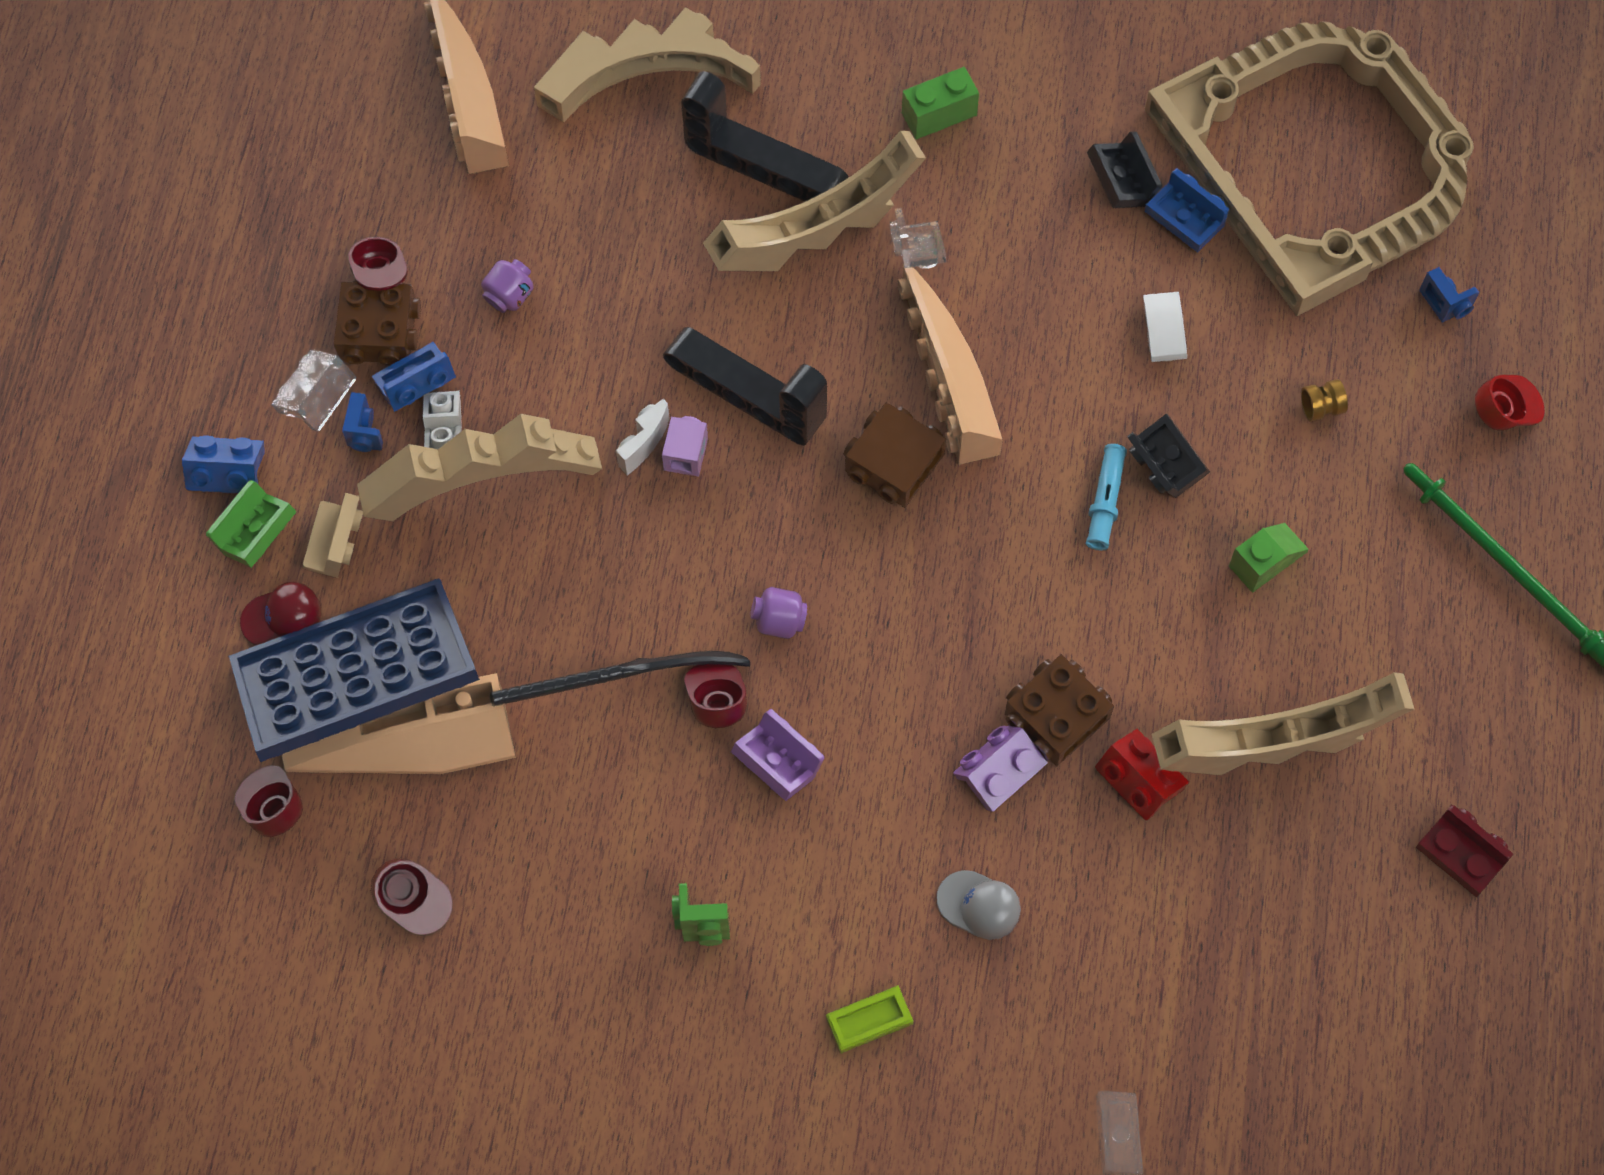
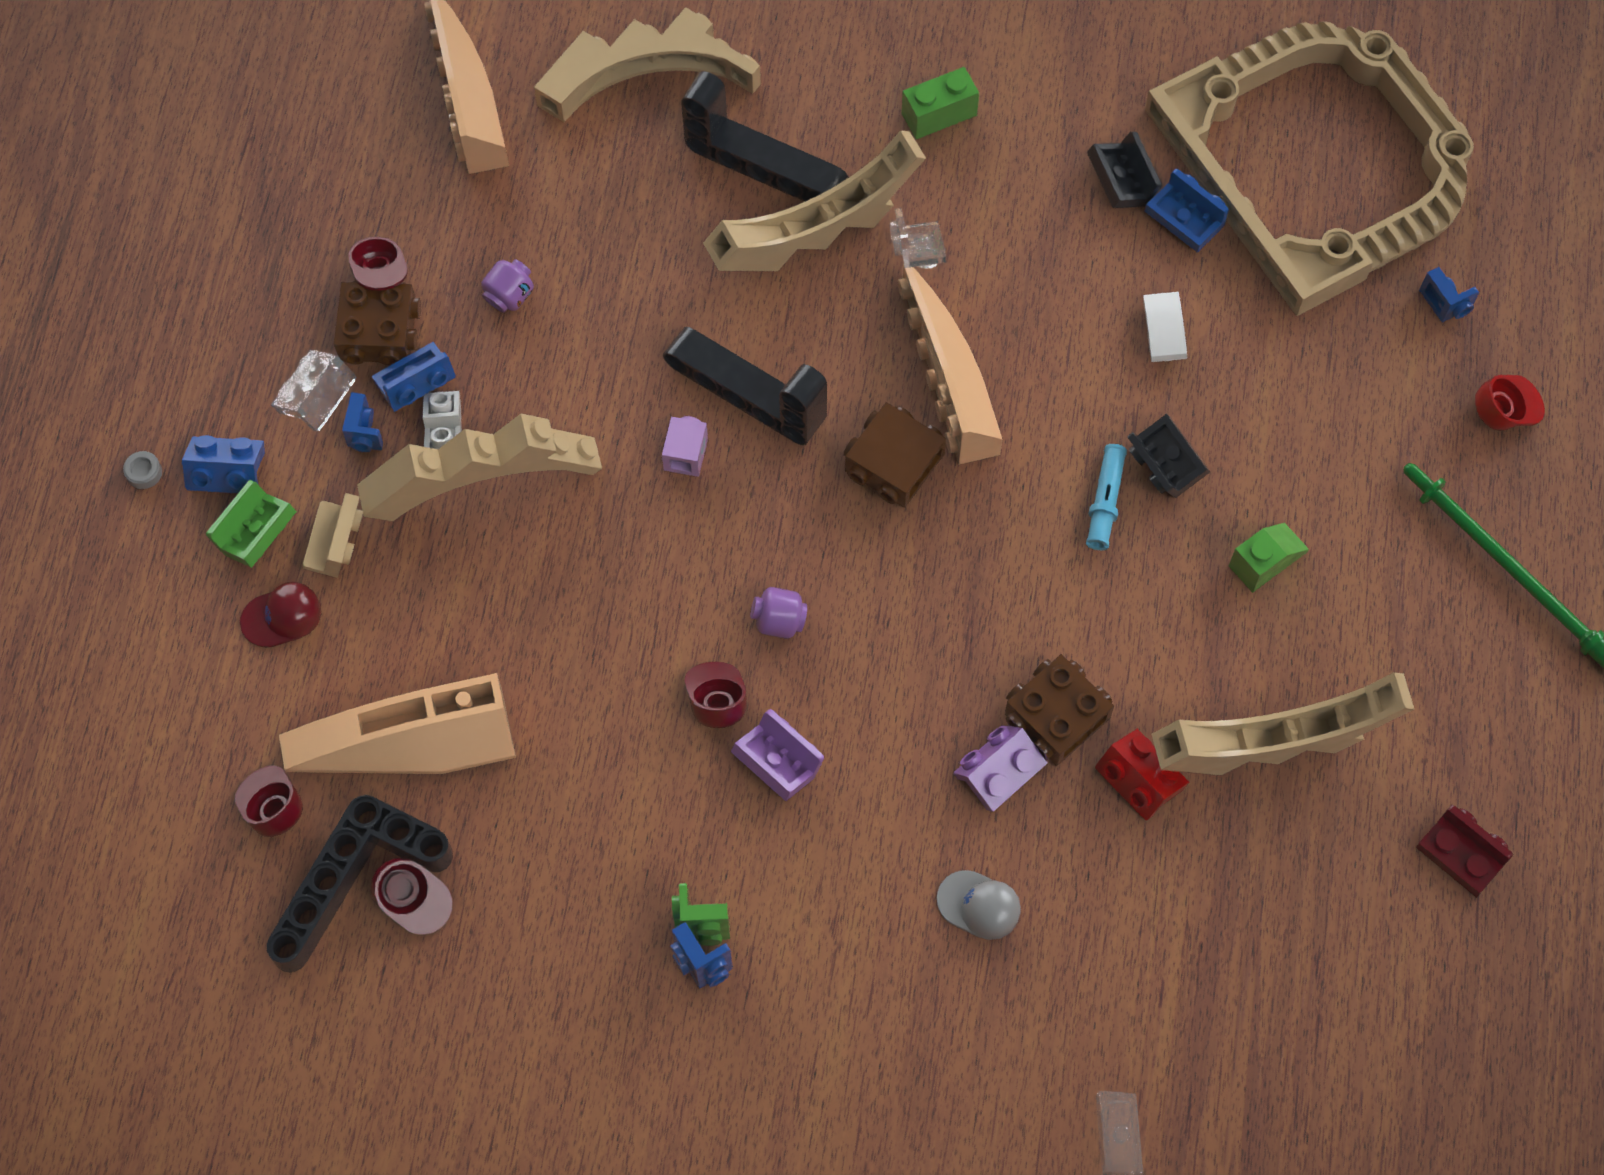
(142, 470): none -> light grey tile
(346, 871): none -> black beam
(351, 669): dark blue plate -> none
(613, 673): black piece -> none
(650, 428): white slope -> none
(691, 959): none -> blue bracket
(869, 1019): lime tile -> none
(1324, 400): pearl gold wheel -> none

